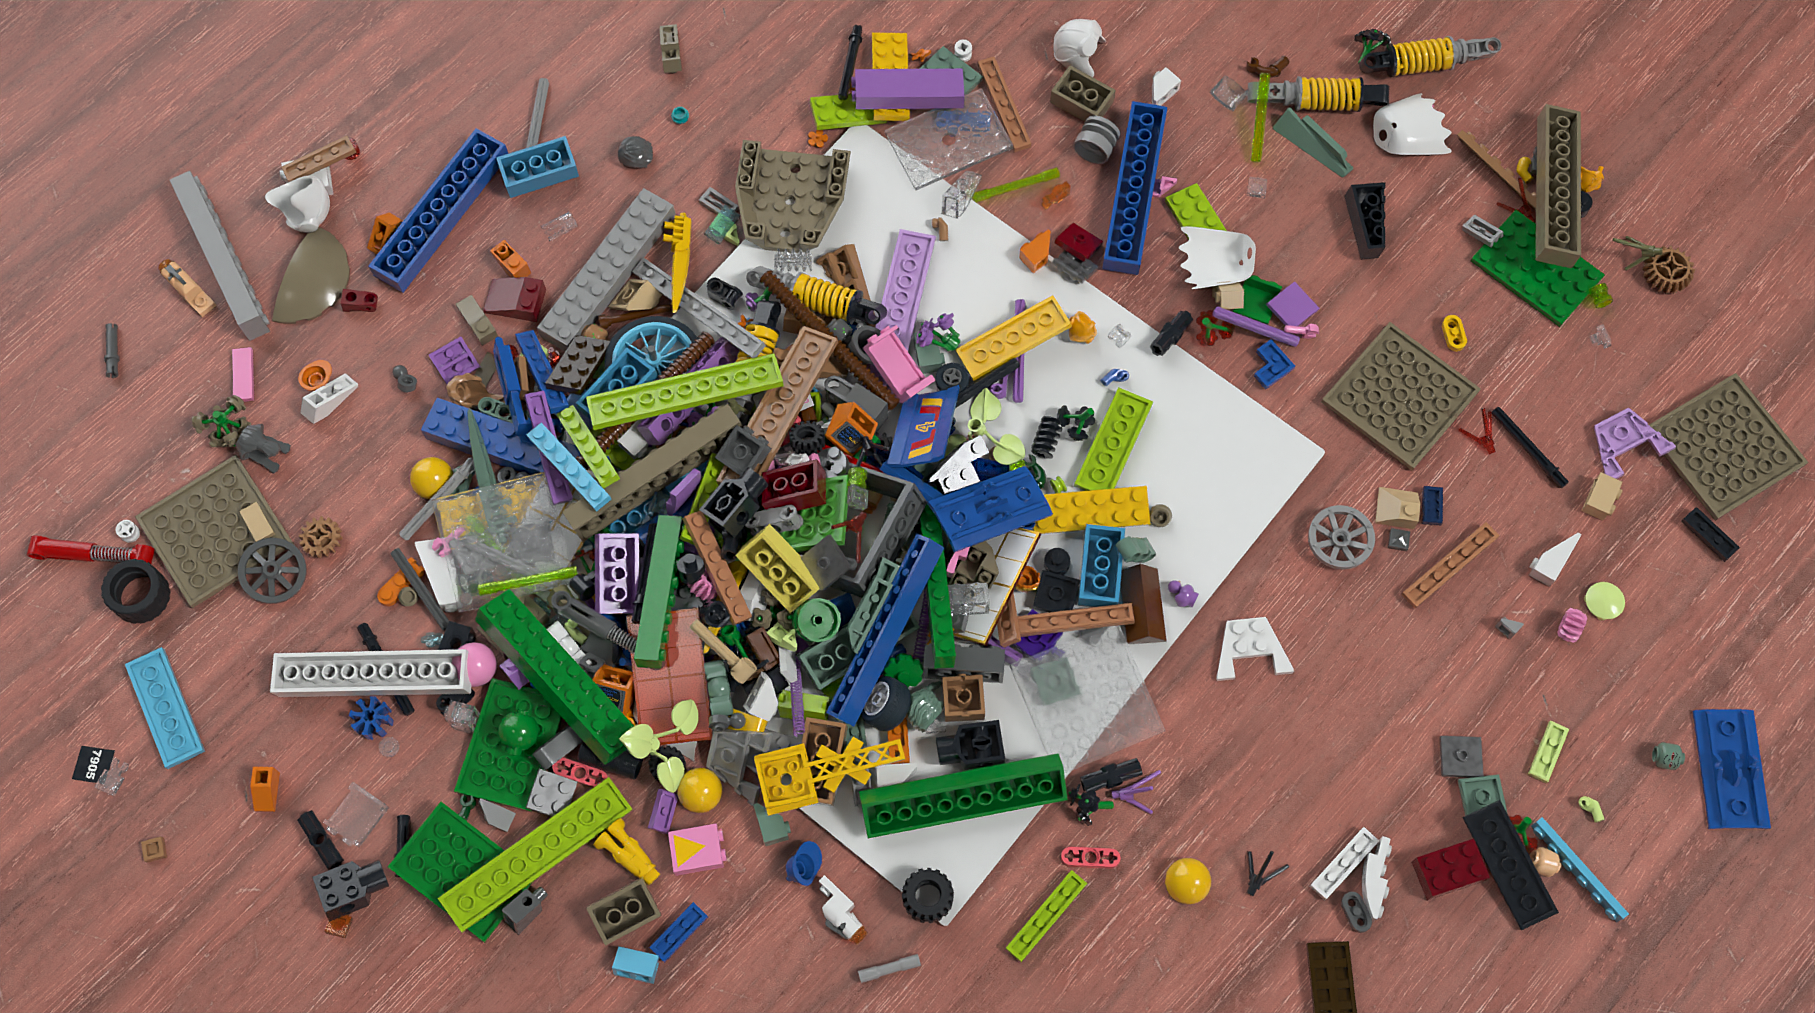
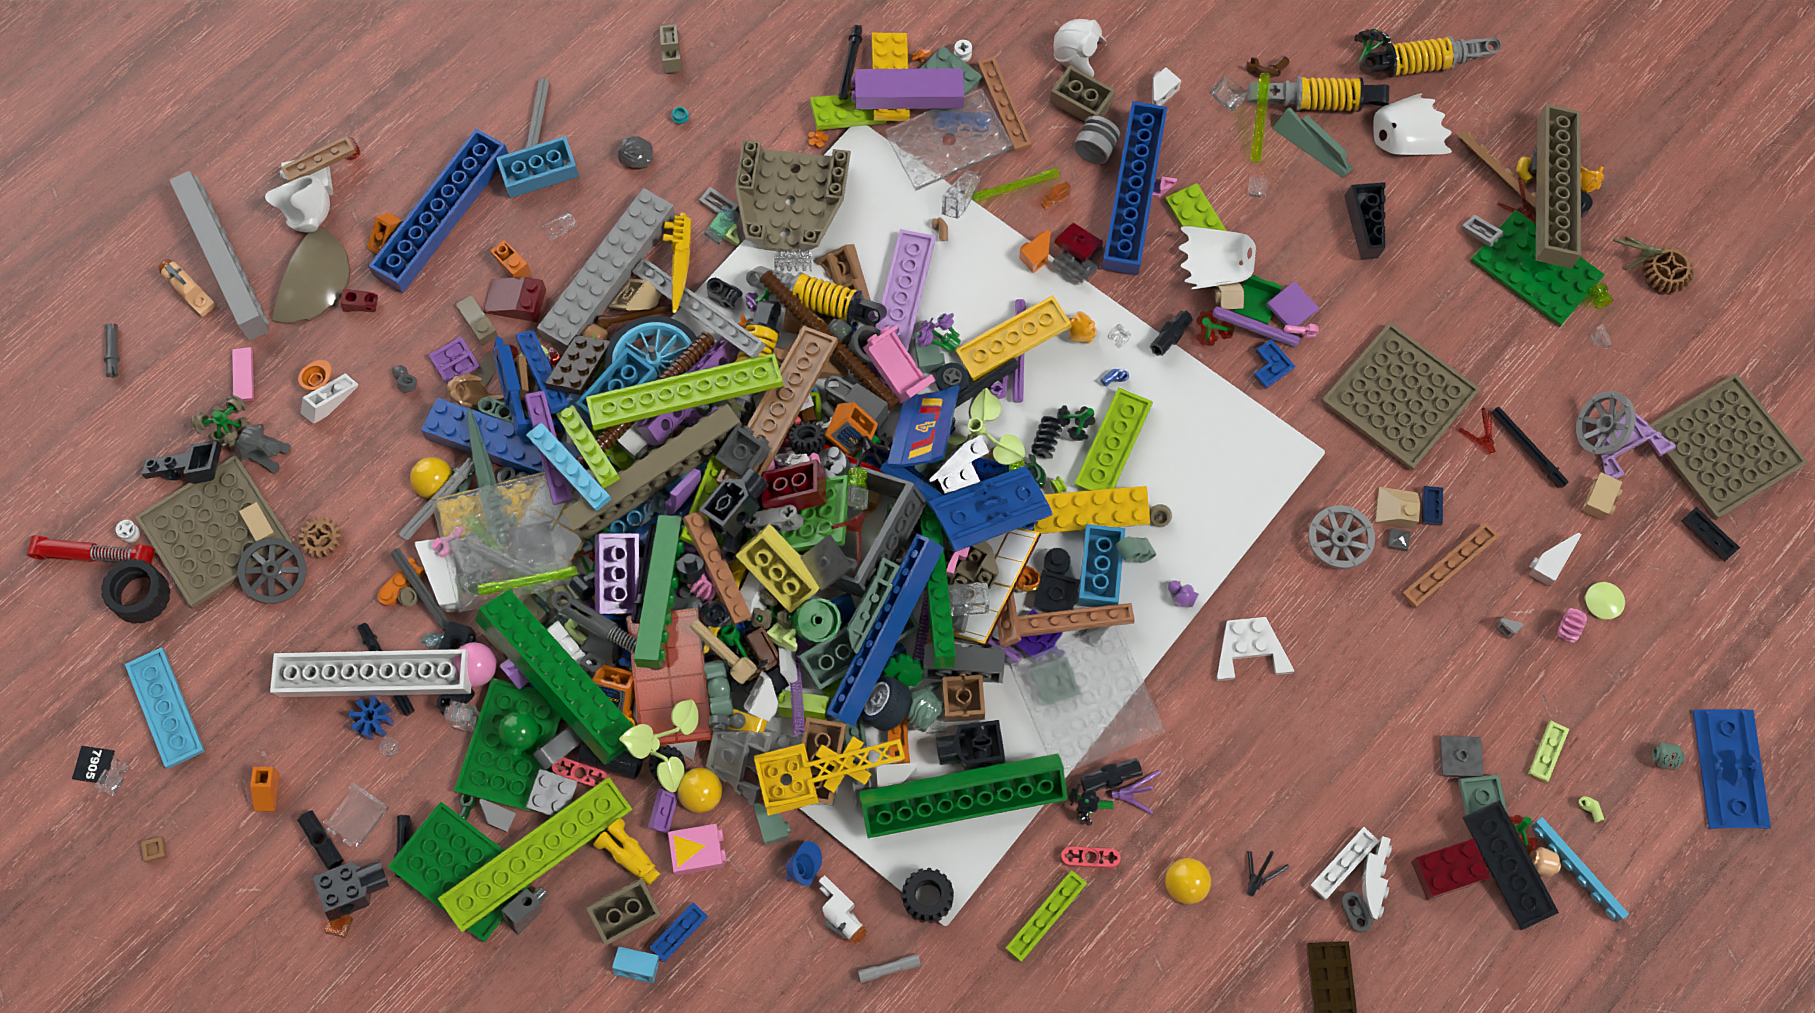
(197, 464): none -> black plate
(1142, 589): reddish brown slope -> none
(1454, 334): yellow plate -> none
(1607, 424): none -> light grey wheel

